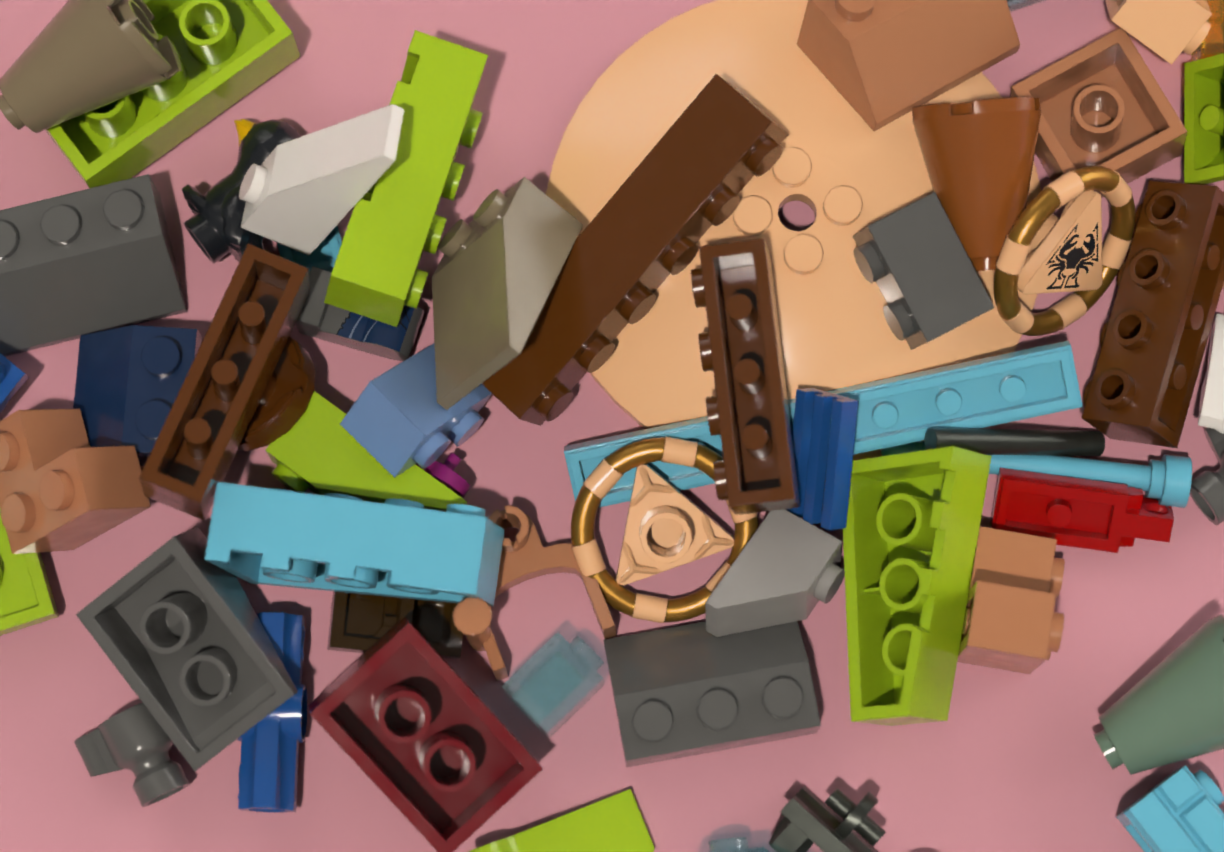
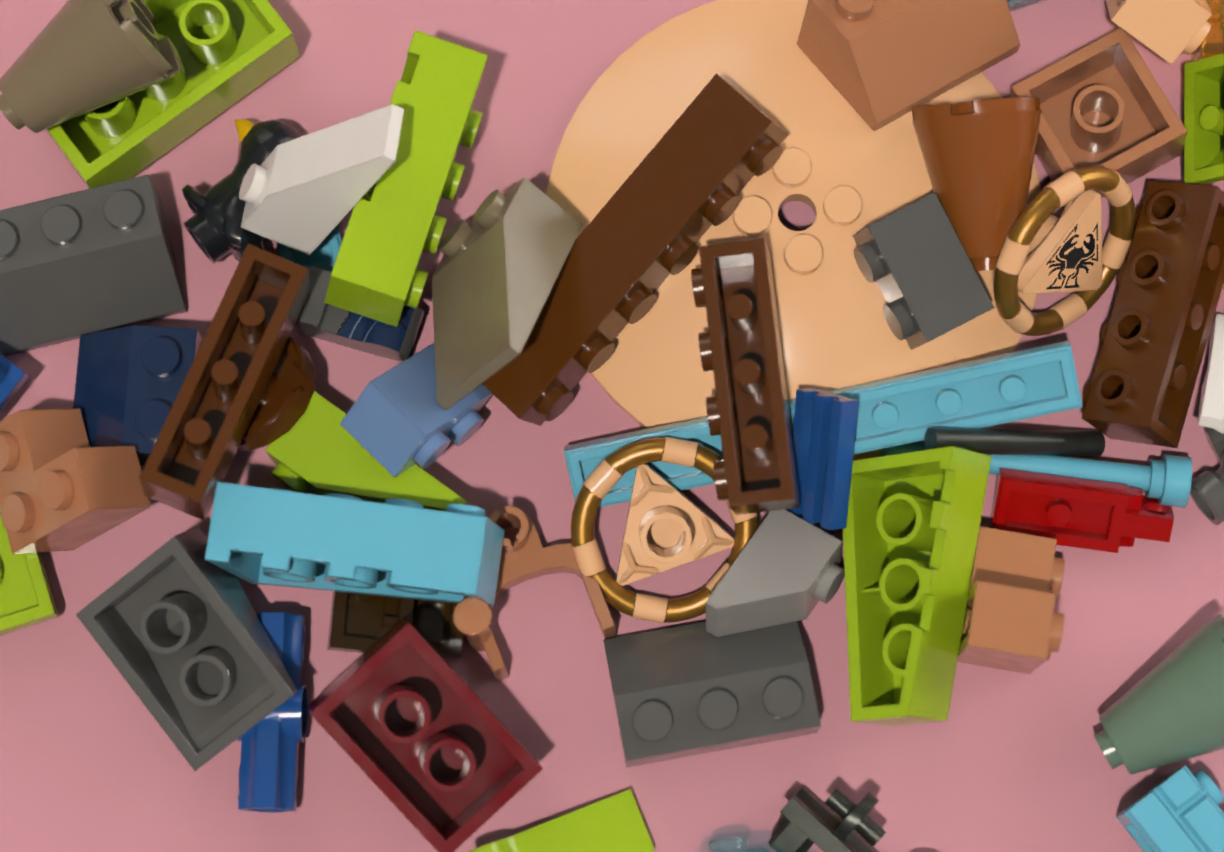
(134, 743): dark grey piece -> none
(447, 476): magenta piece -> none
(555, 683): clear light blue brick -> none

